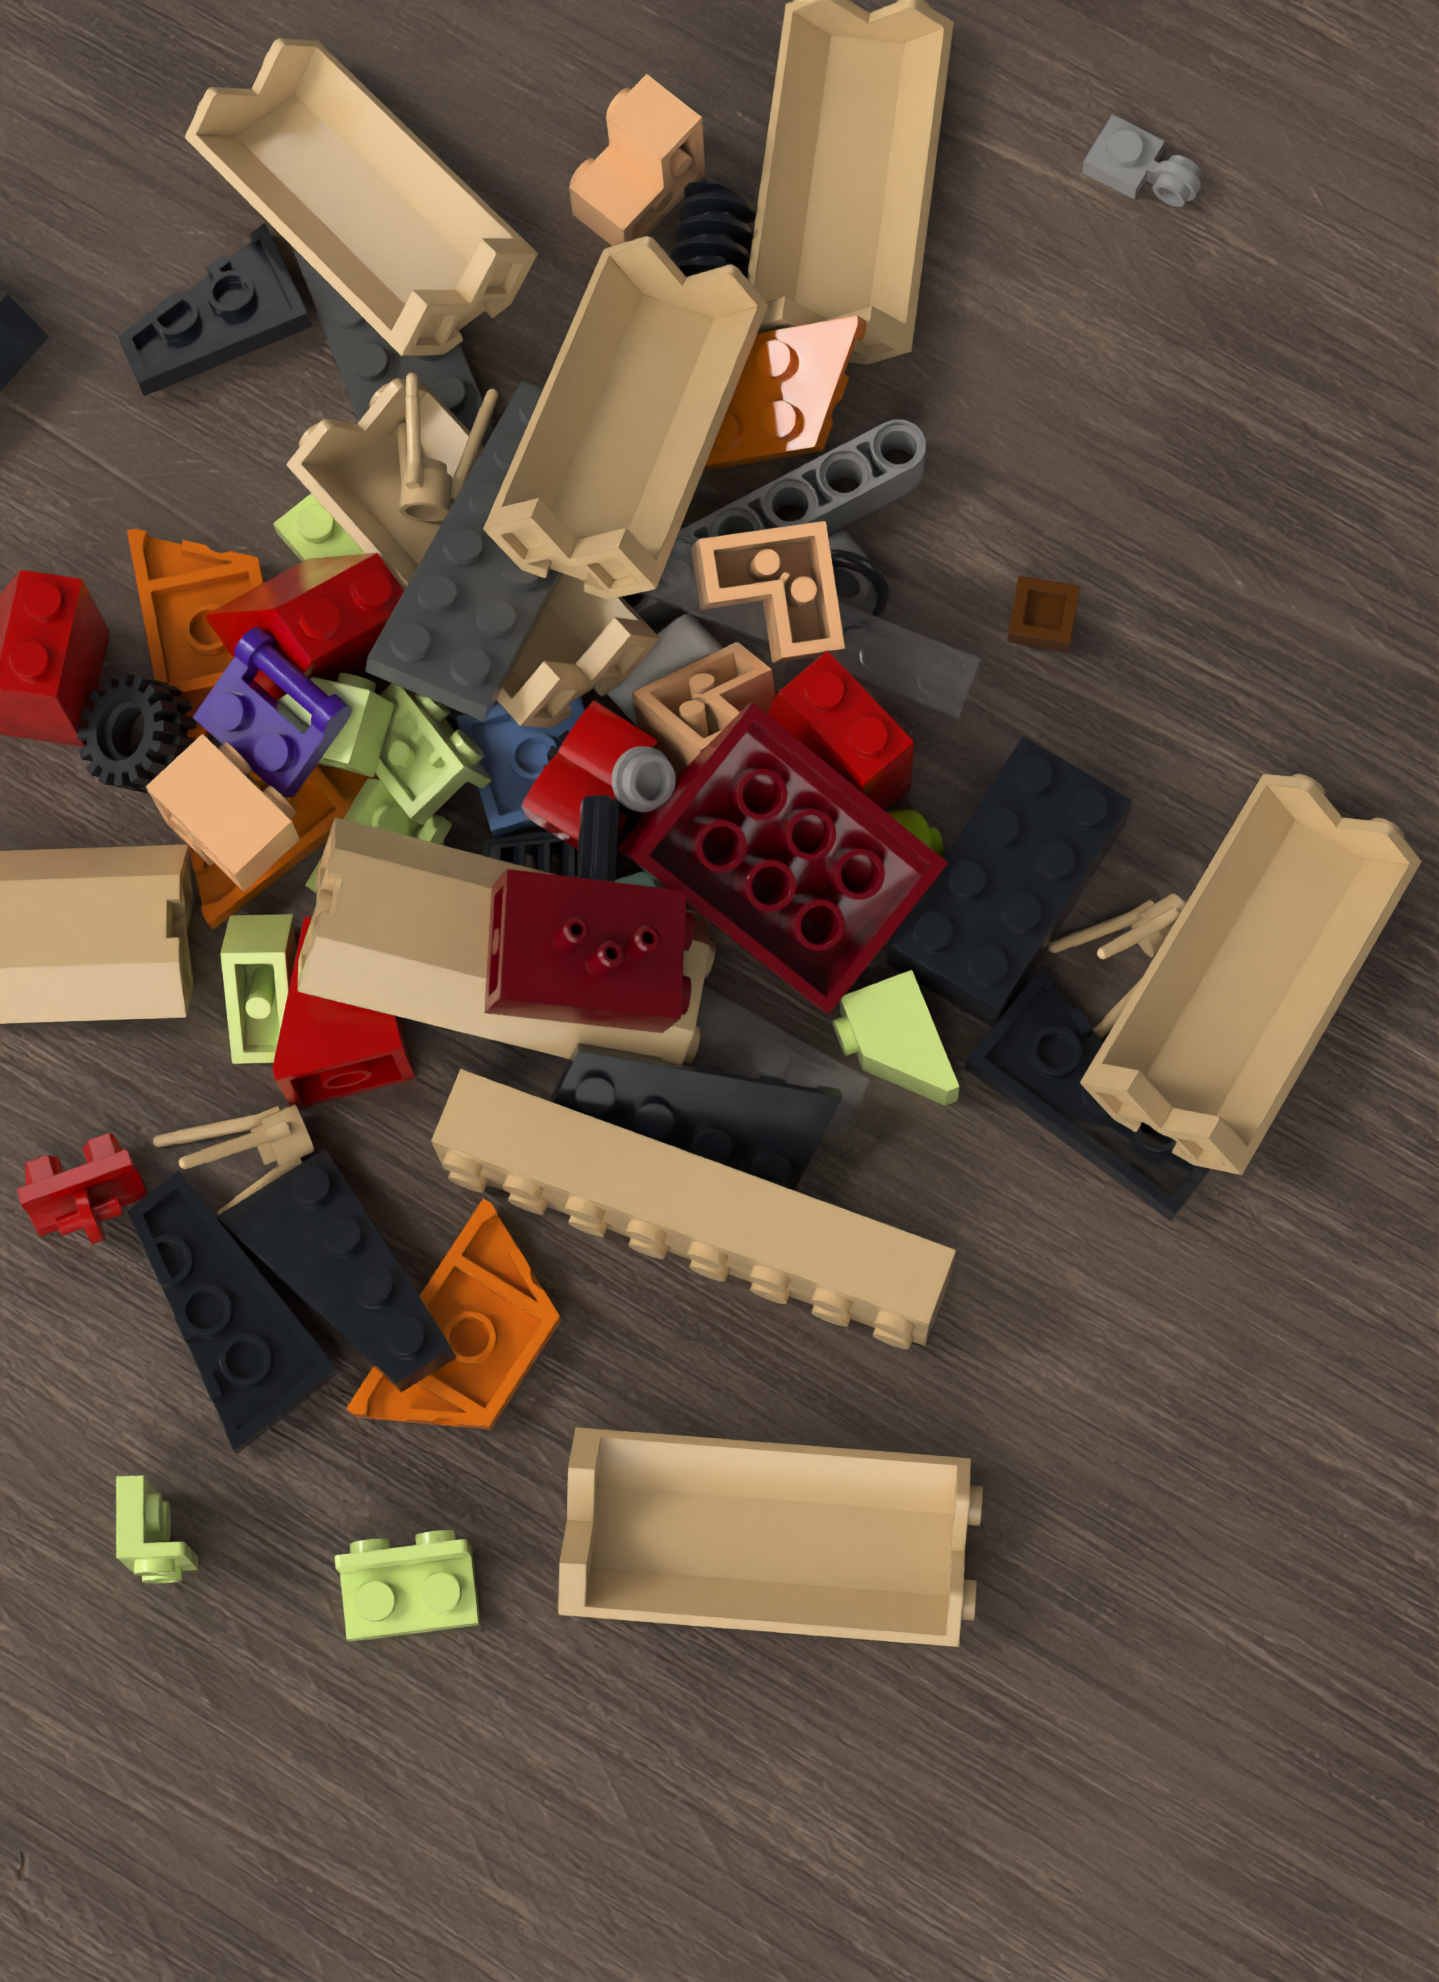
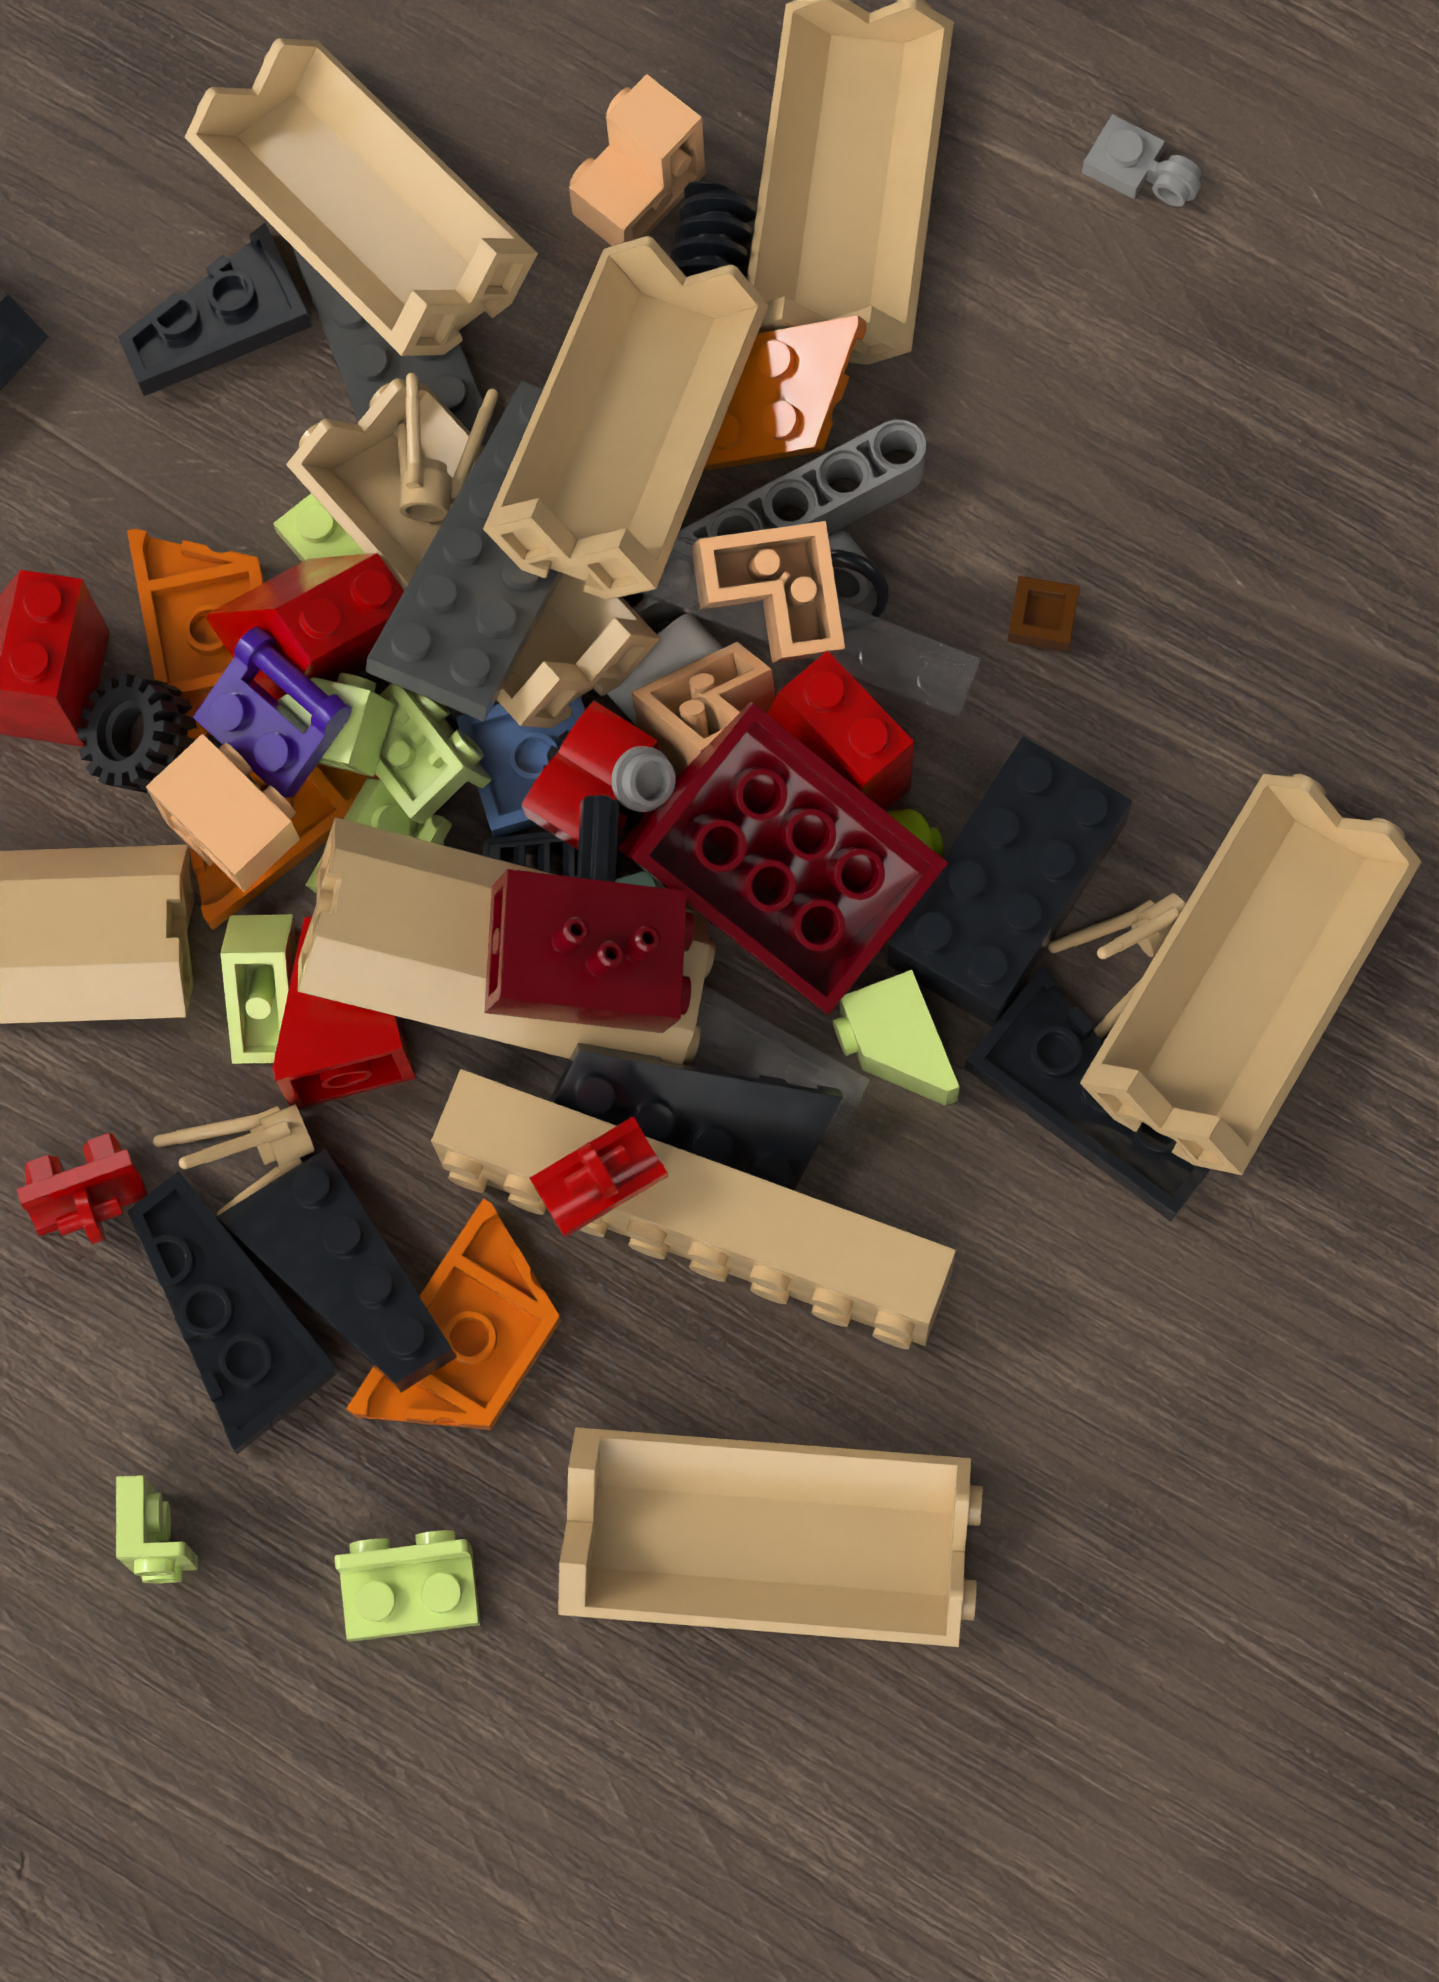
(598, 1177): none -> red hips

